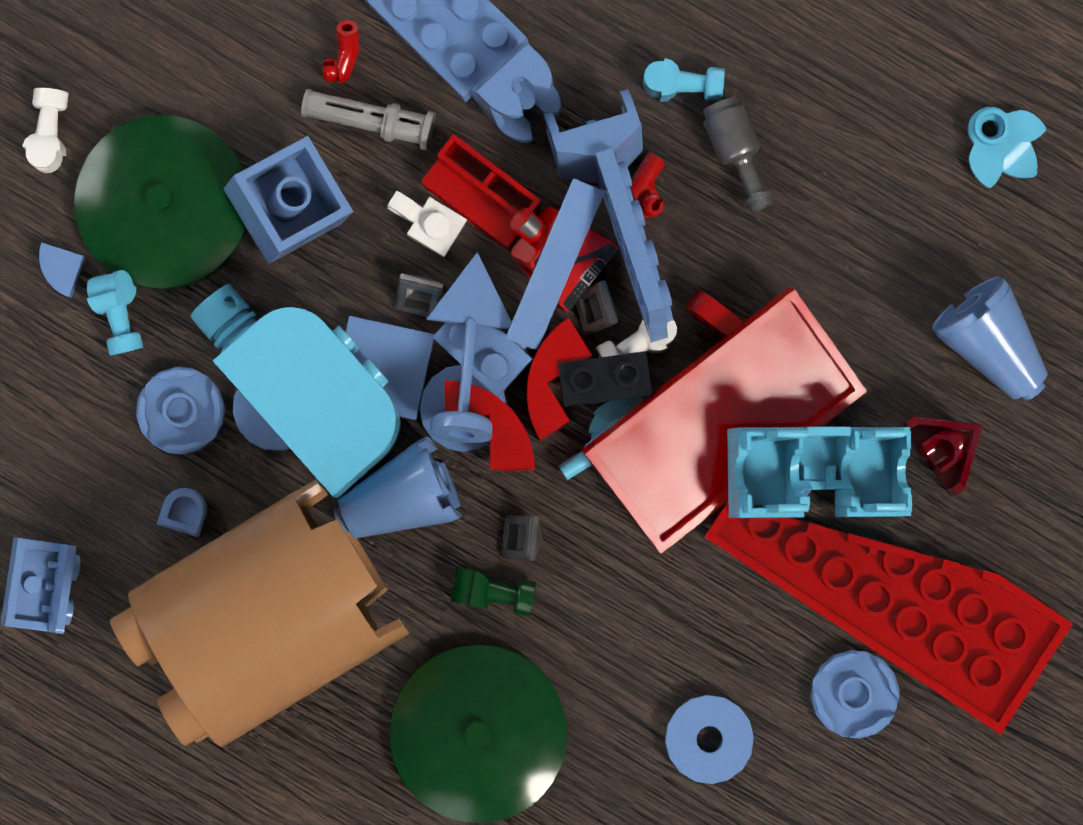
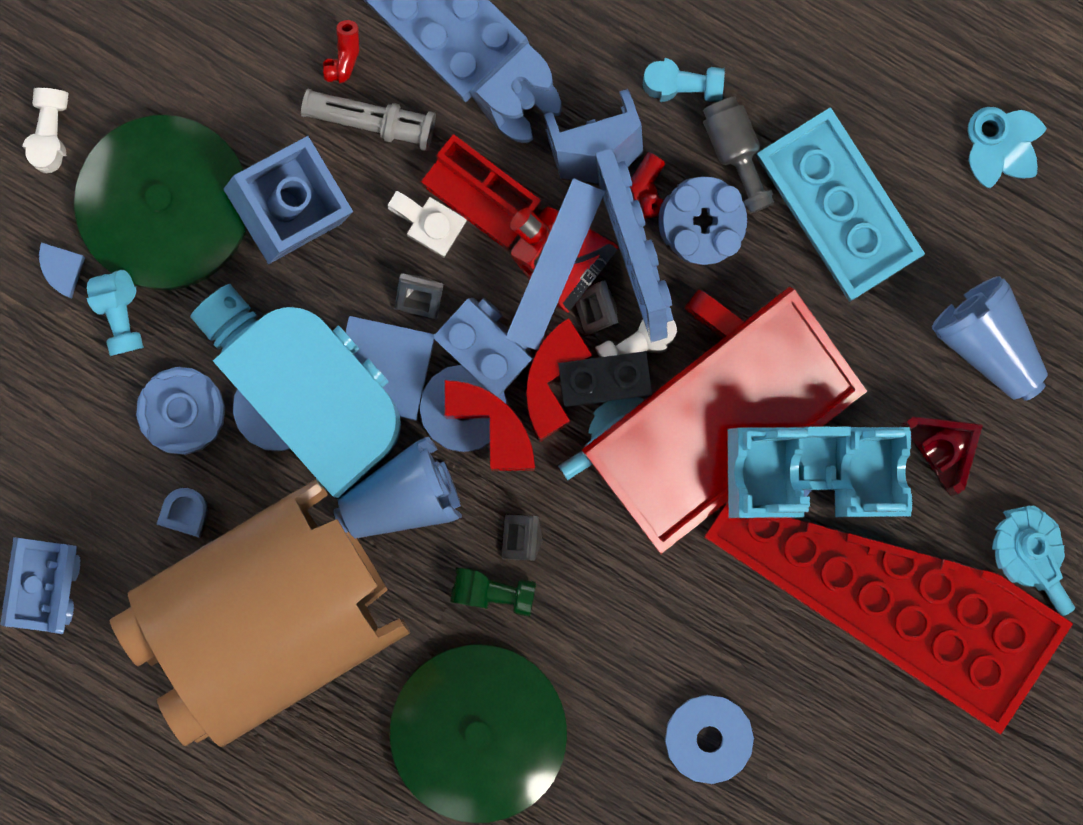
(475, 303): medium blue piece -> none
(685, 238): none -> medium blue plate
(840, 204): none -> medium azure plate
(854, 694): medium blue tile -> none
(1032, 552): none -> medium azure piece

